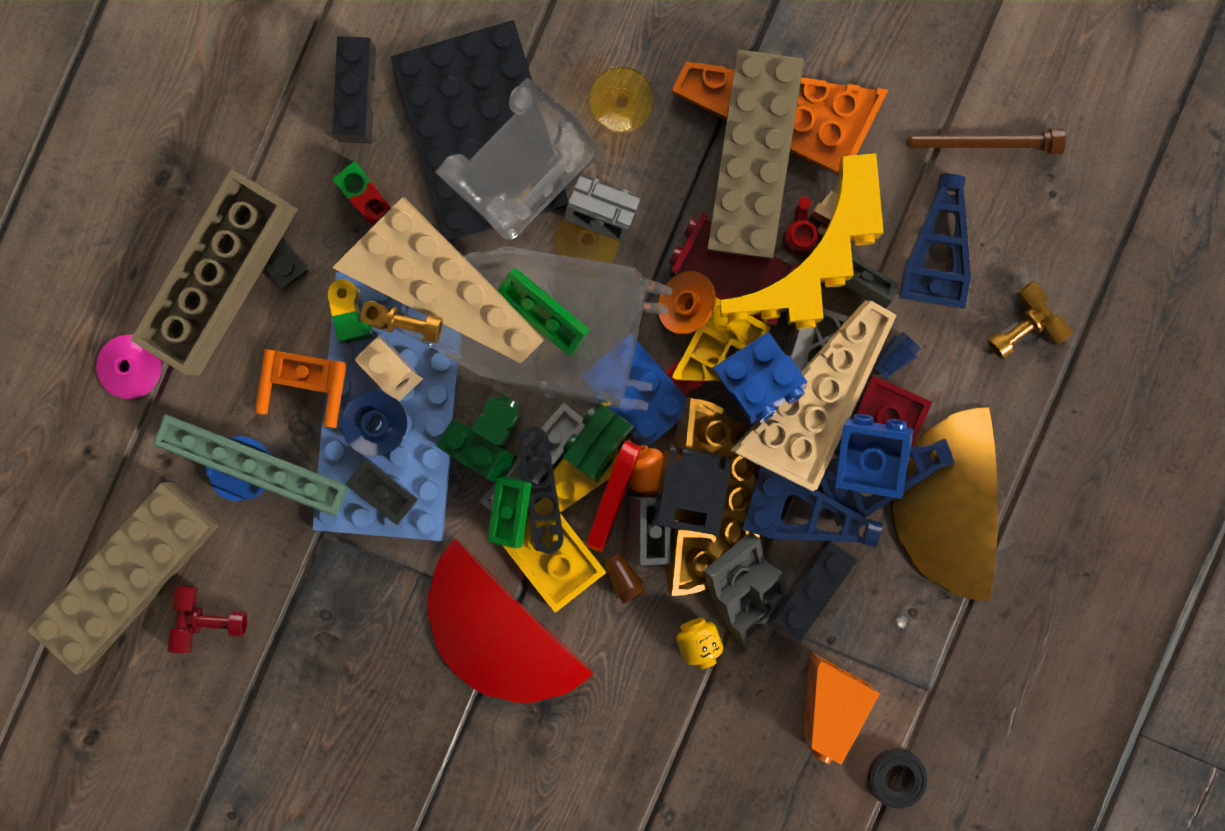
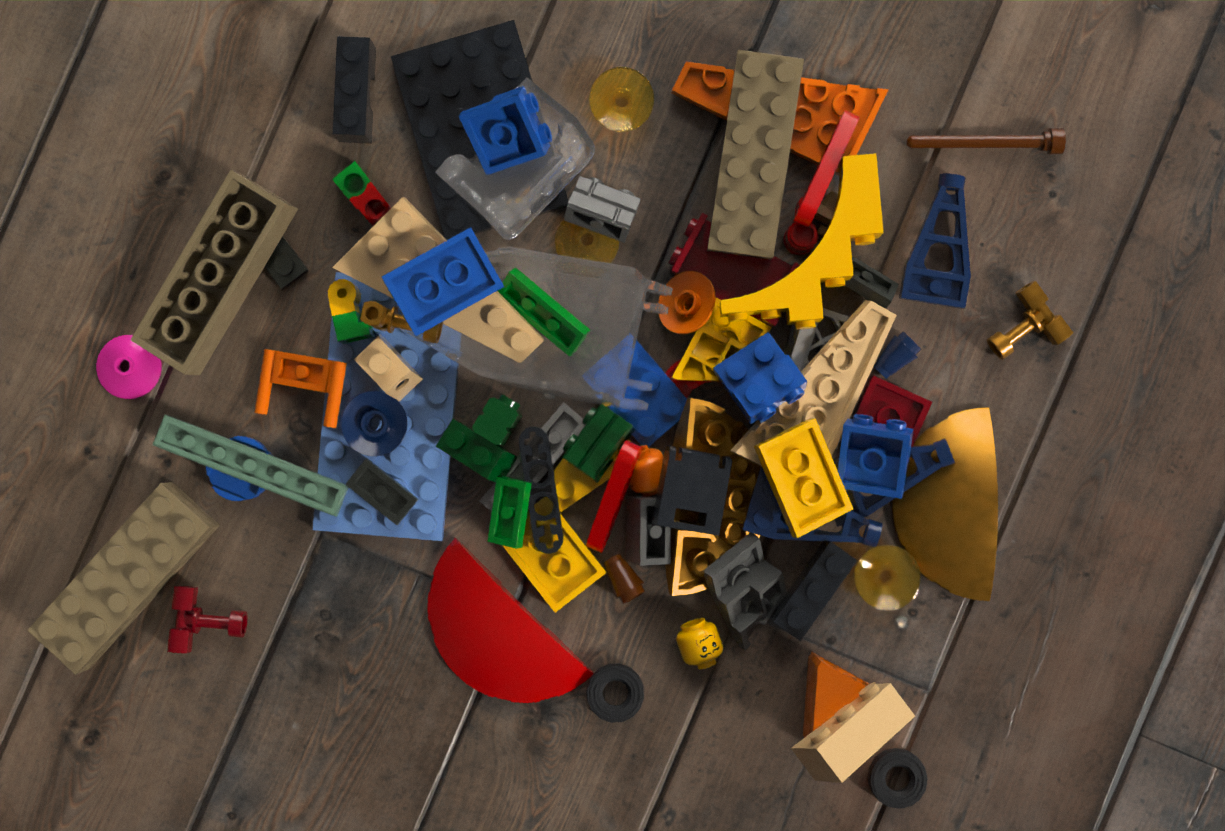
(442, 281): none -> blue plate
(506, 130): none -> blue plate
(610, 712): none -> black tyre
(803, 477): none -> yellow plate
(826, 168): none -> red beam
(853, 733): none -> tan wedge
(903, 581): none -> clear yellow dish

